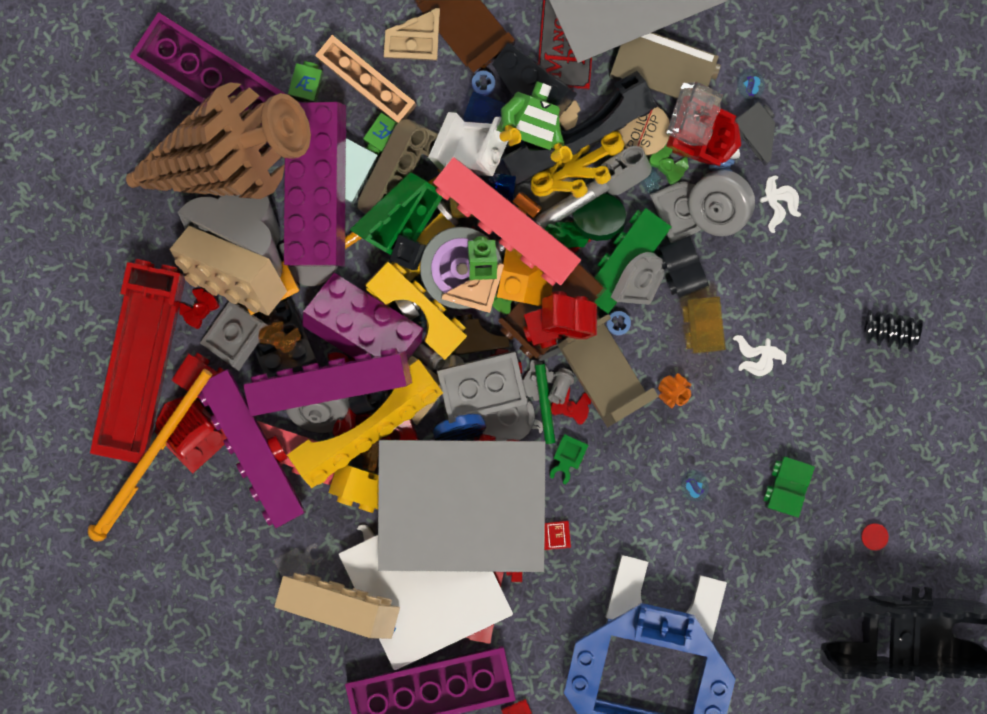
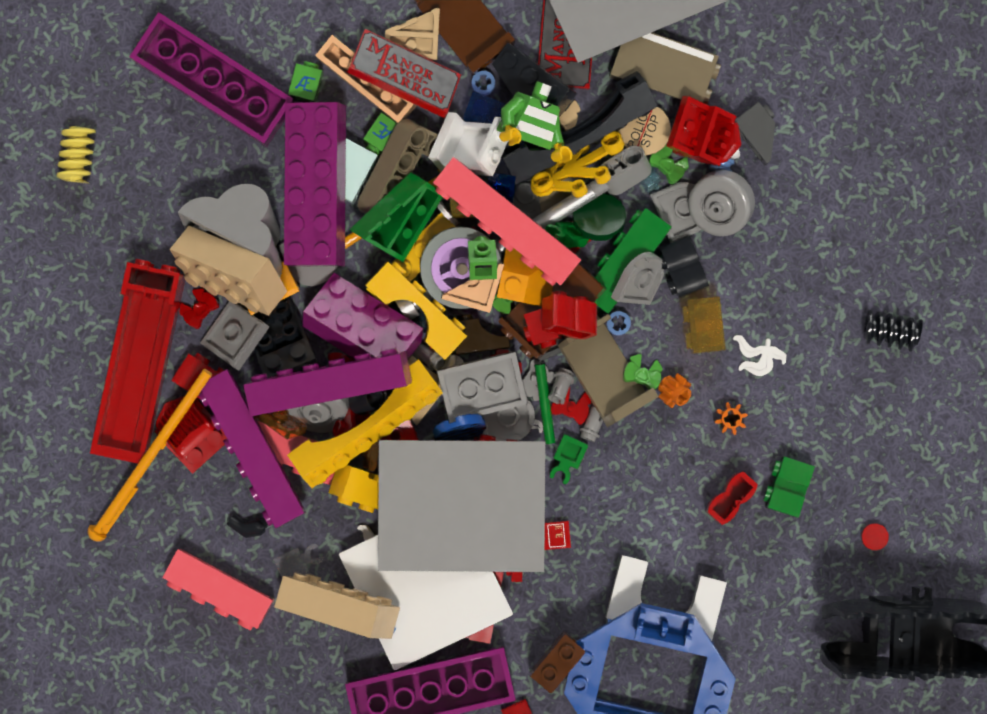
(75, 154): none -> light yellow piece
(217, 588): none -> coral brick
(222, 151): medium nougat plant -> none
(250, 528): none -> black arm
(274, 335): clear orange piece -> none
(277, 448): red tile -> none
(283, 423): none -> clear orange plate
(404, 73): none -> tile
(407, 252): black tile -> none
(527, 205): orange tile -> none
(557, 662): none -> reddish brown panel
(592, 426): none -> light grey pin
(634, 372): none -> bright green piece
(695, 114): clear brick -> none
(695, 487): clear light blue tile -> none
(726, 504): none -> red brick
(734, 411): none -> orange gear
(751, 85): clear light blue tile -> none
(784, 193): white piece -> none

